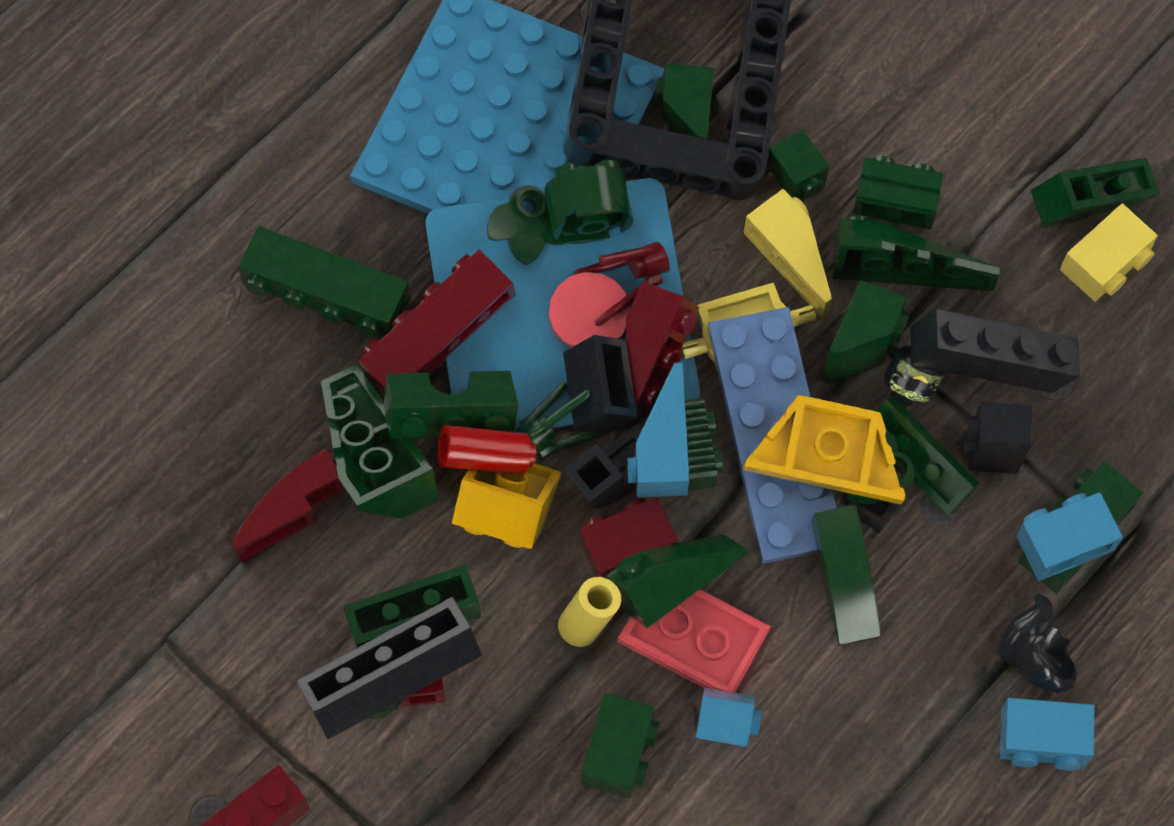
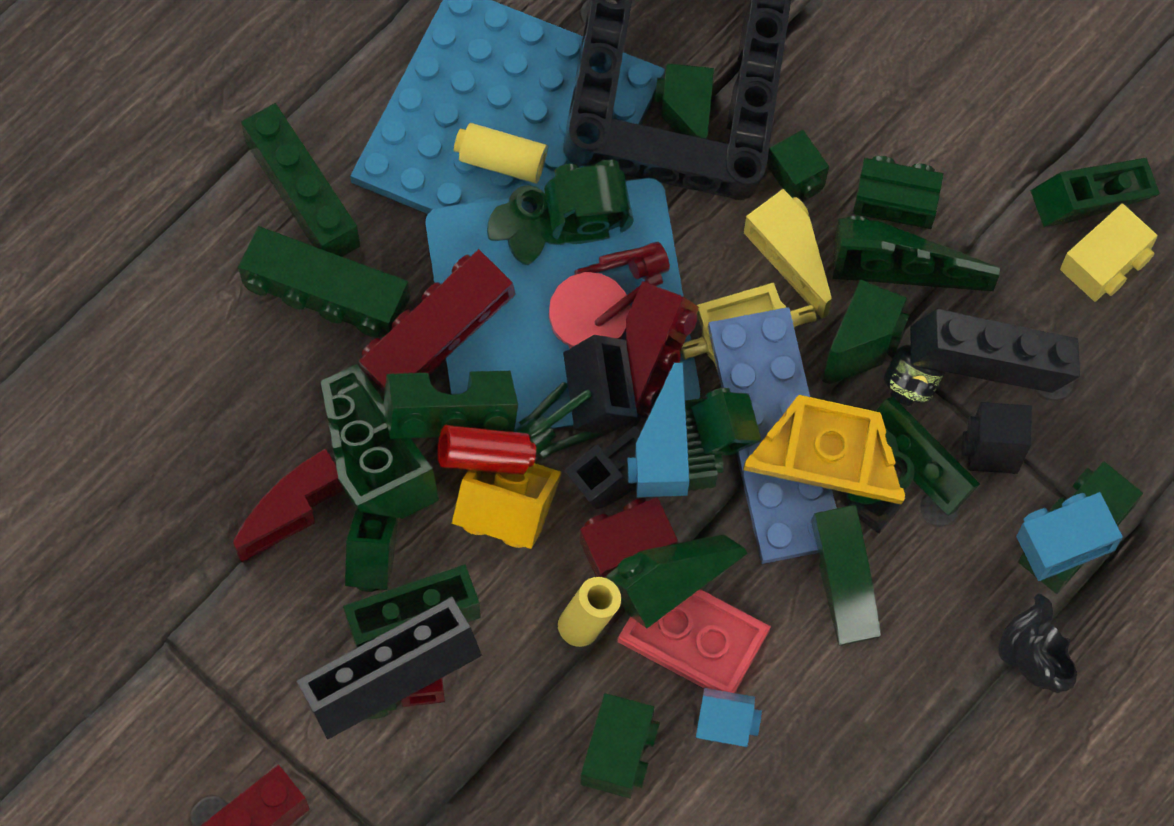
(300, 182): none -> dark green brick
(370, 551): none -> dark green slope
(501, 152): none -> light yellow brick
(726, 422): none -> dark green brick
(1047, 733): dark azure brick -> none

